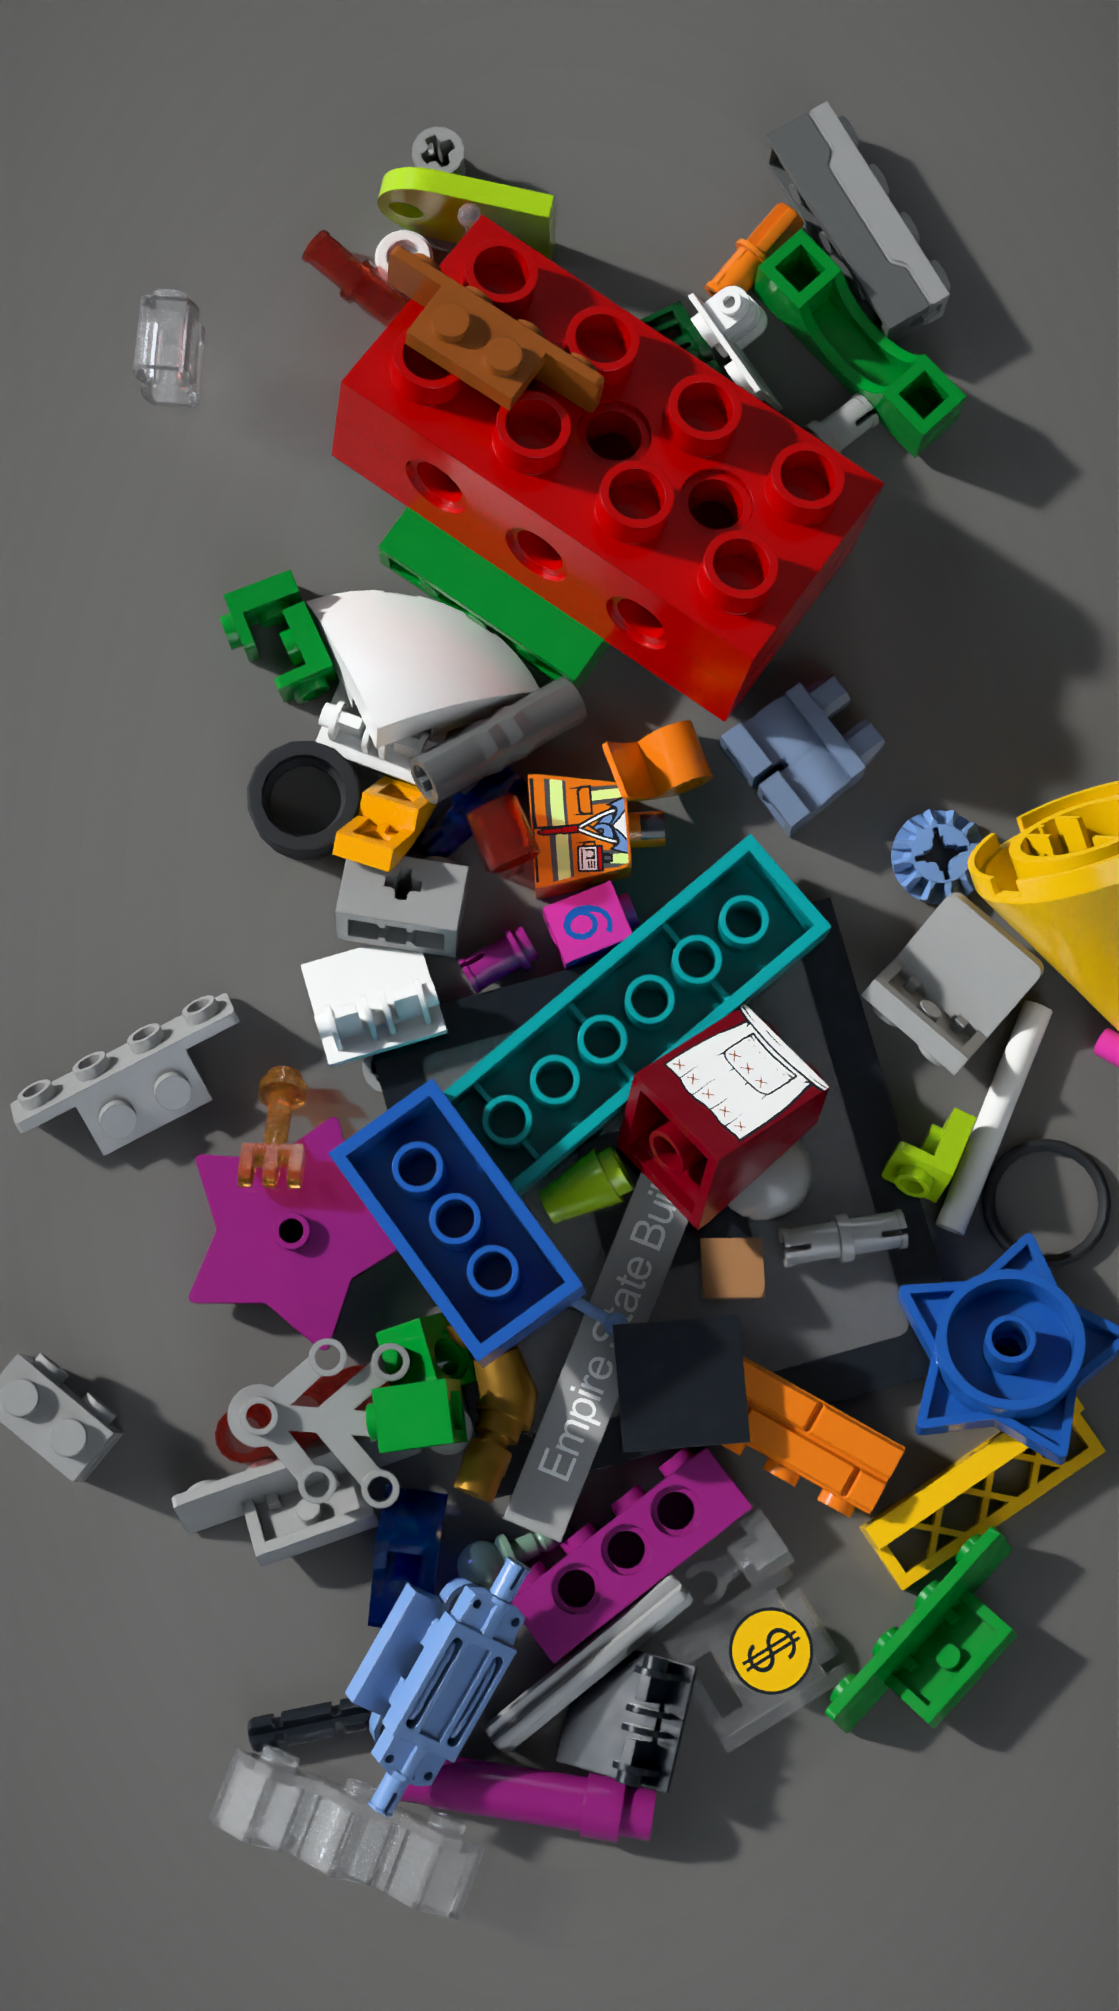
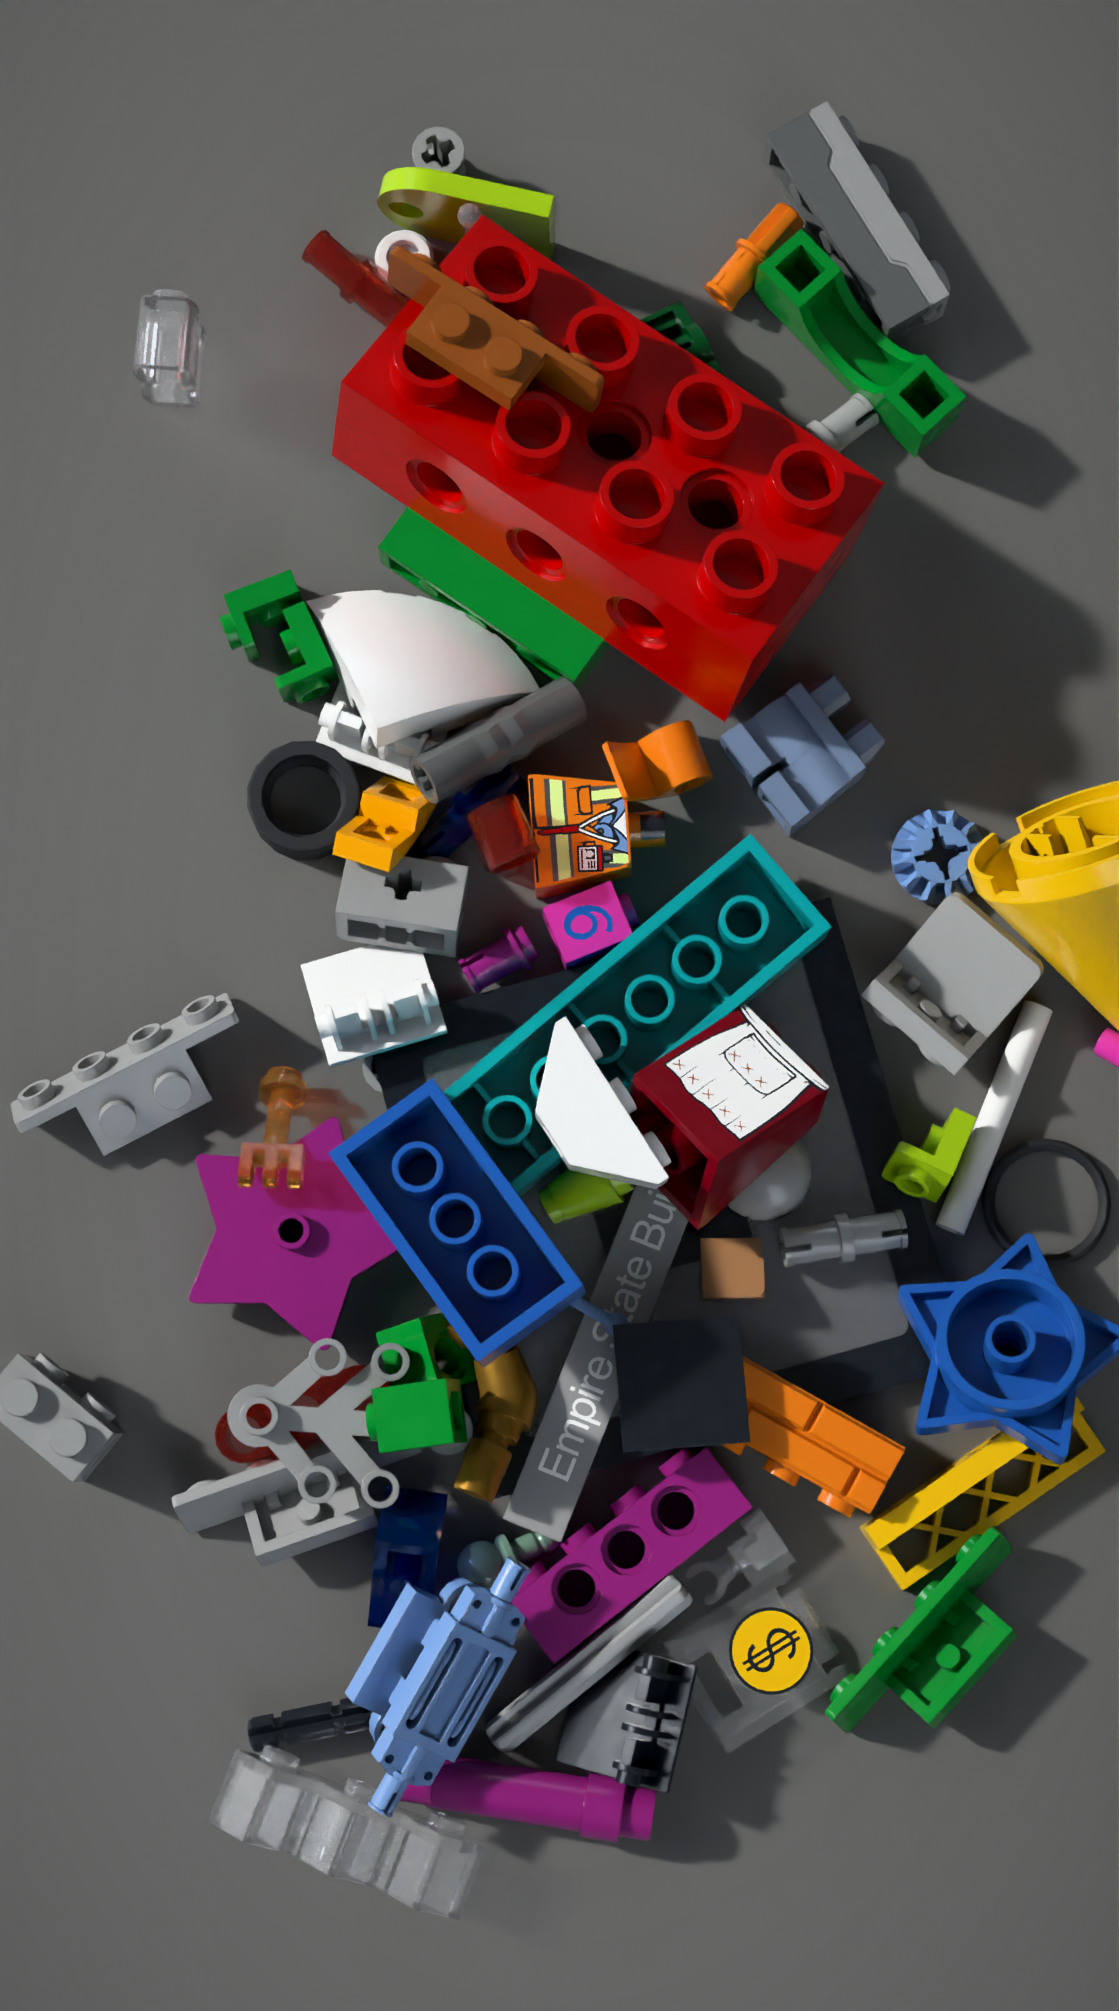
(591, 1116): none -> white slope
(730, 324): white hinge -> none

